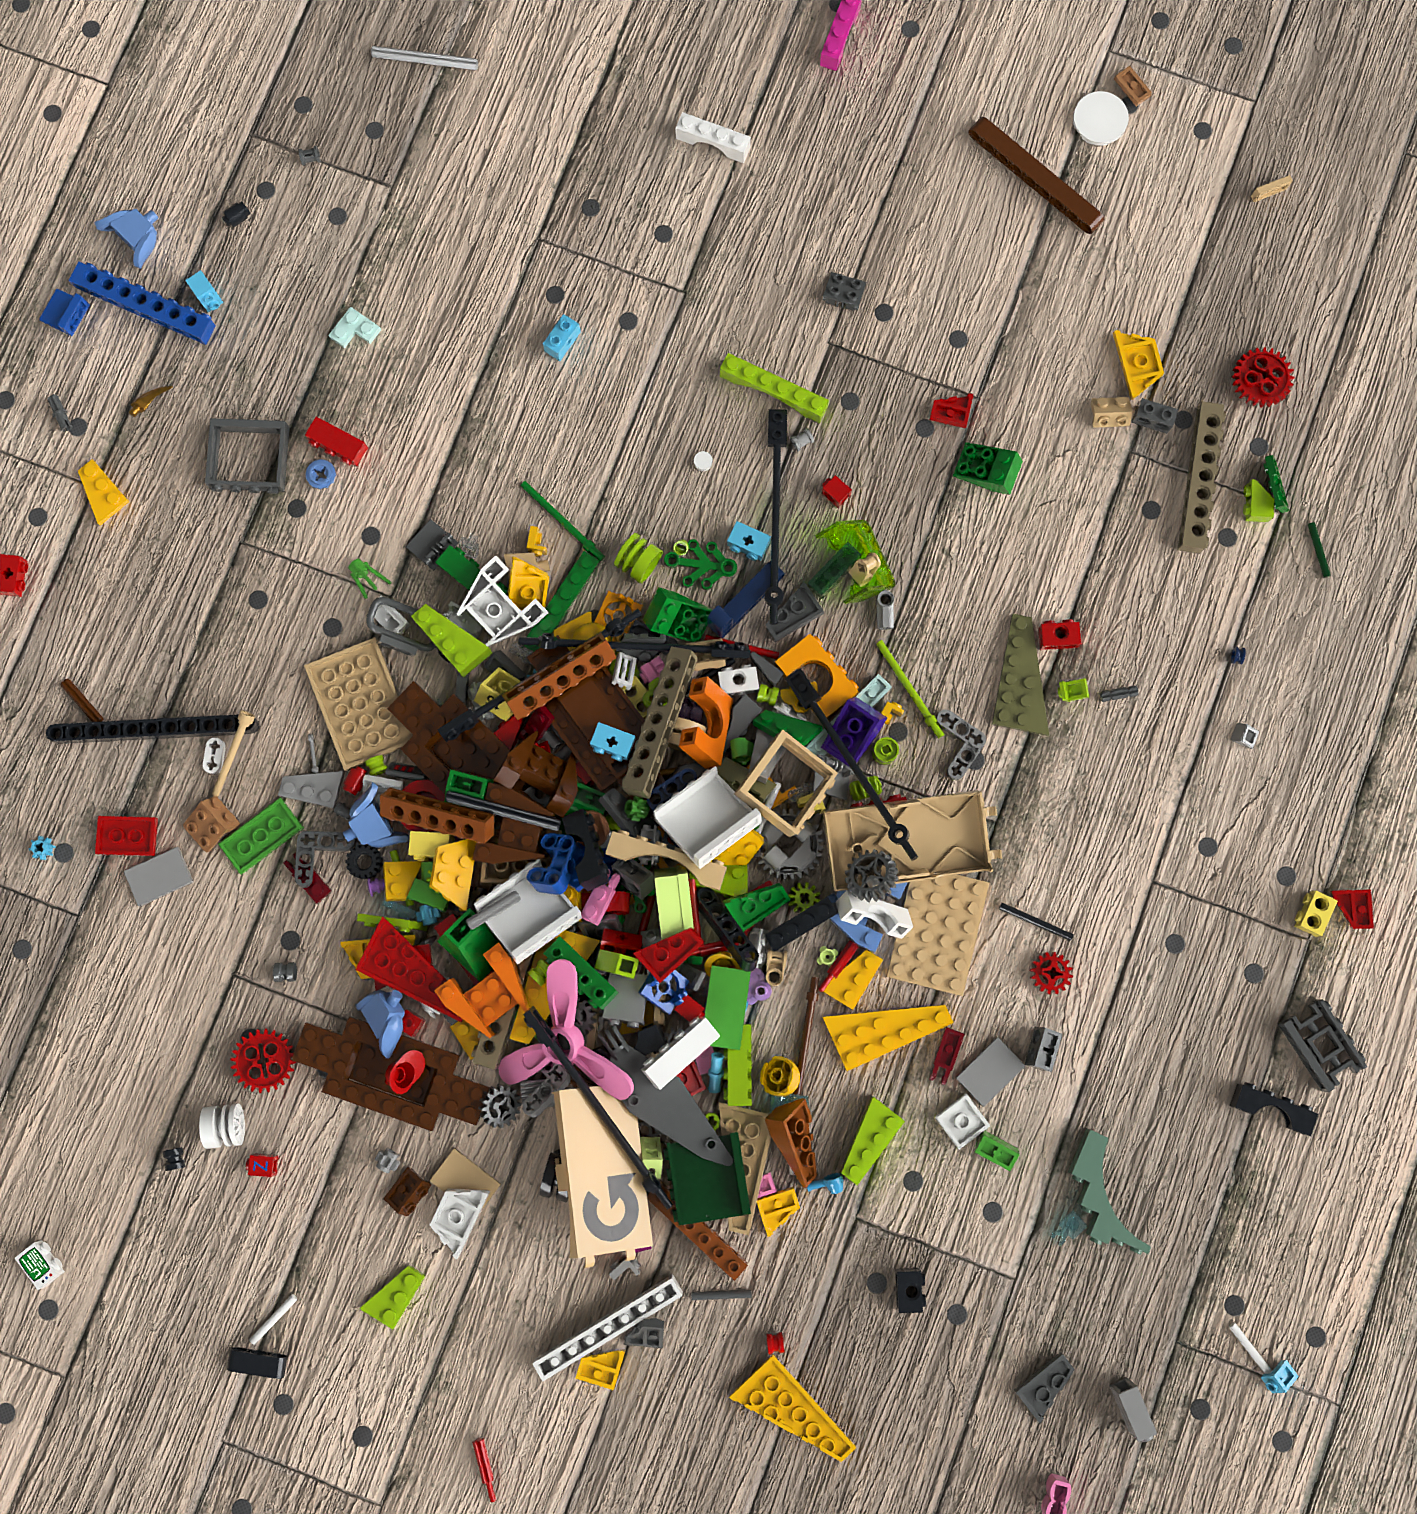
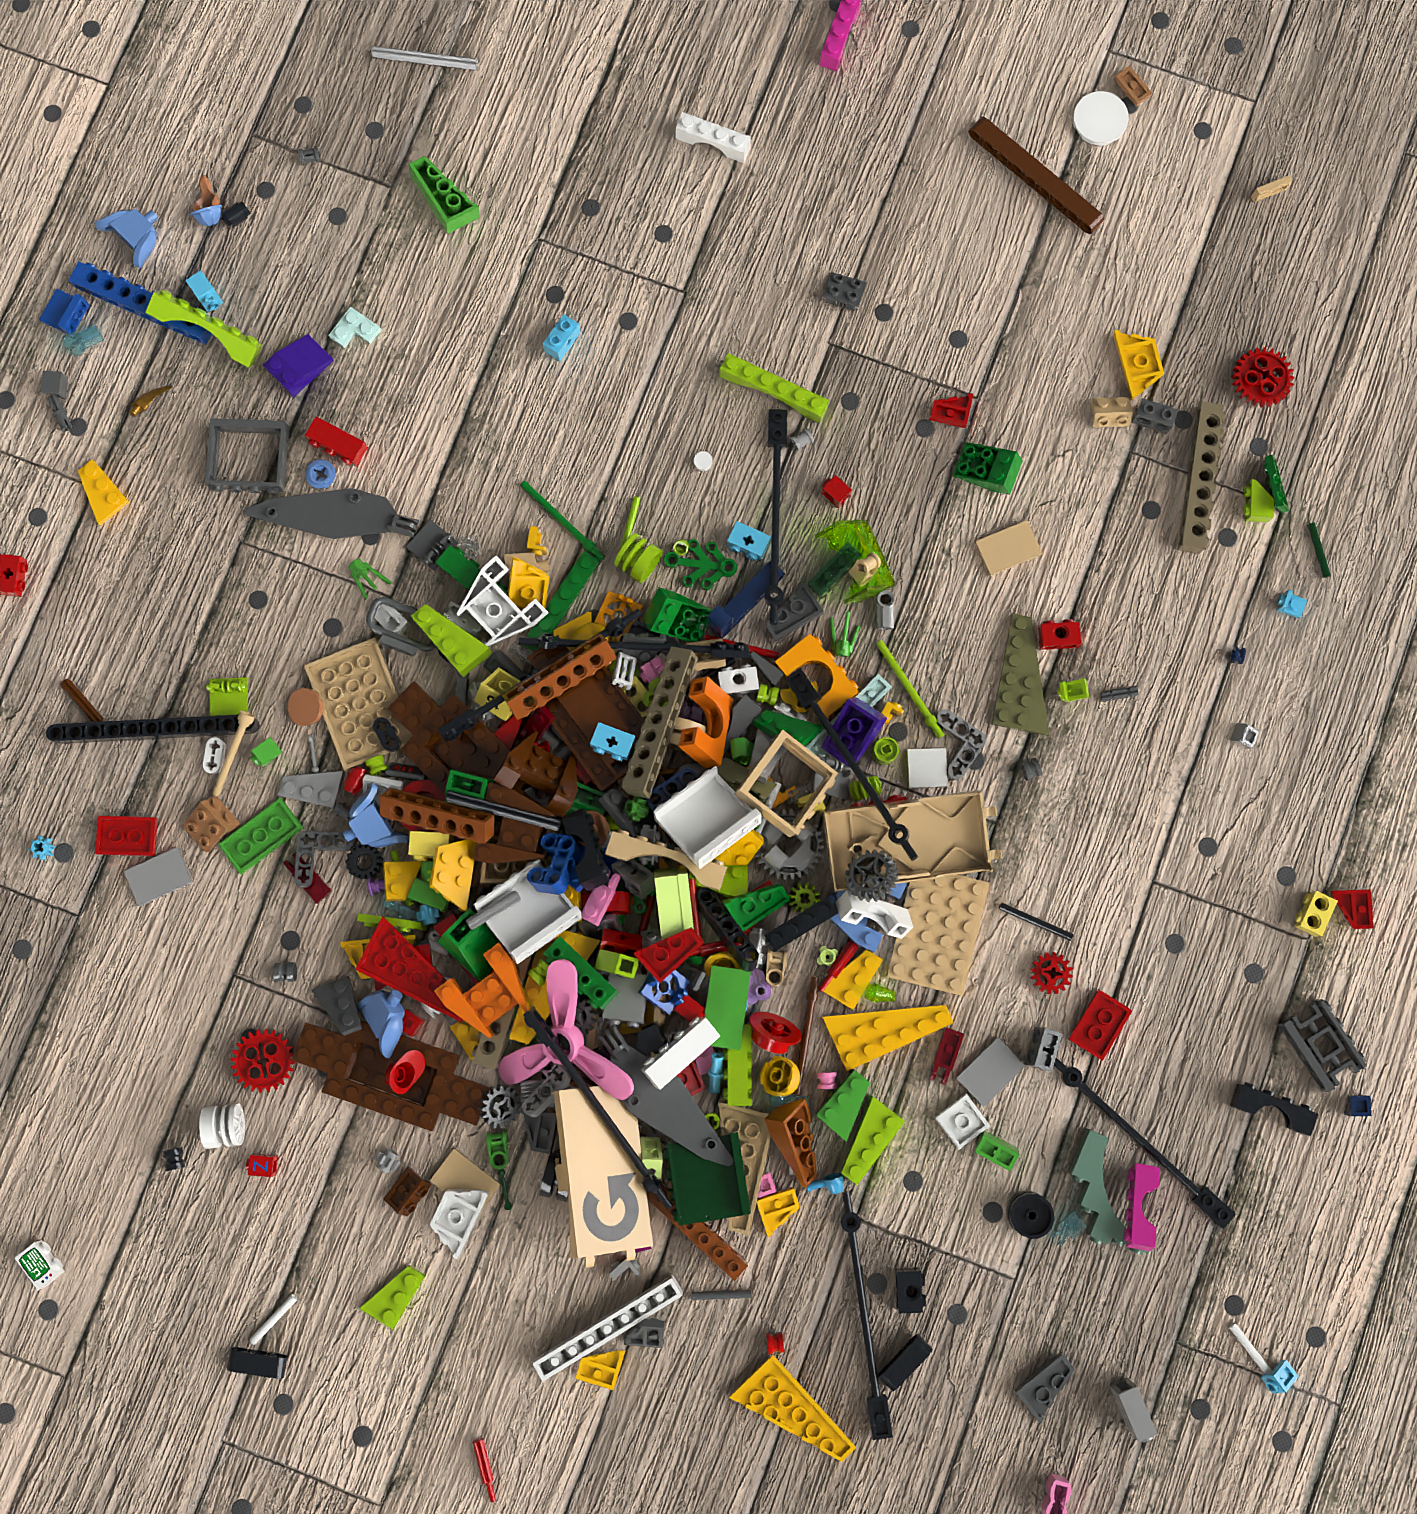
(54, 383): none -> dark grey panel
(84, 338): none -> clear light blue piece
(208, 208): none -> piece
(228, 696): none -> lime hinge
(240, 347): none -> lime arch
(265, 753): none -> bright green brick
(298, 364): none -> dark purple slope
(305, 707): none -> nougat tile
(335, 514): none -> dark grey wing
(340, 1004): none -> dark grey wing
(383, 736): none -> black beam
(433, 938): none -> white arm
(446, 201): none -> bright green wedge
(498, 1147): none -> bright green piece
(507, 1206): none -> dark green hinge
(541, 1131): none -> dark grey wing
(631, 519): none -> lime bar
(773, 1032): none -> red wheel
(827, 1080): none -> bright pink wheel
(843, 647): none -> bright green plant
(844, 1104): none -> bright green wedge
(877, 1403): none -> black bar
(878, 993): none -> clear neon green cone
(905, 1362): none -> black beam
(927, 768): none -> white tile
(1008, 548): none -> tan tile
(1031, 769): none -> dark grey wheel
(1035, 1226): none -> black wheel
(1100, 1025): none -> red plate
(1140, 1232): none -> dark pink arch
(1204, 1198): none -> black bar
(1291, 604): none -> medium azure bracket
(1359, 1106): none -> dark blue panel

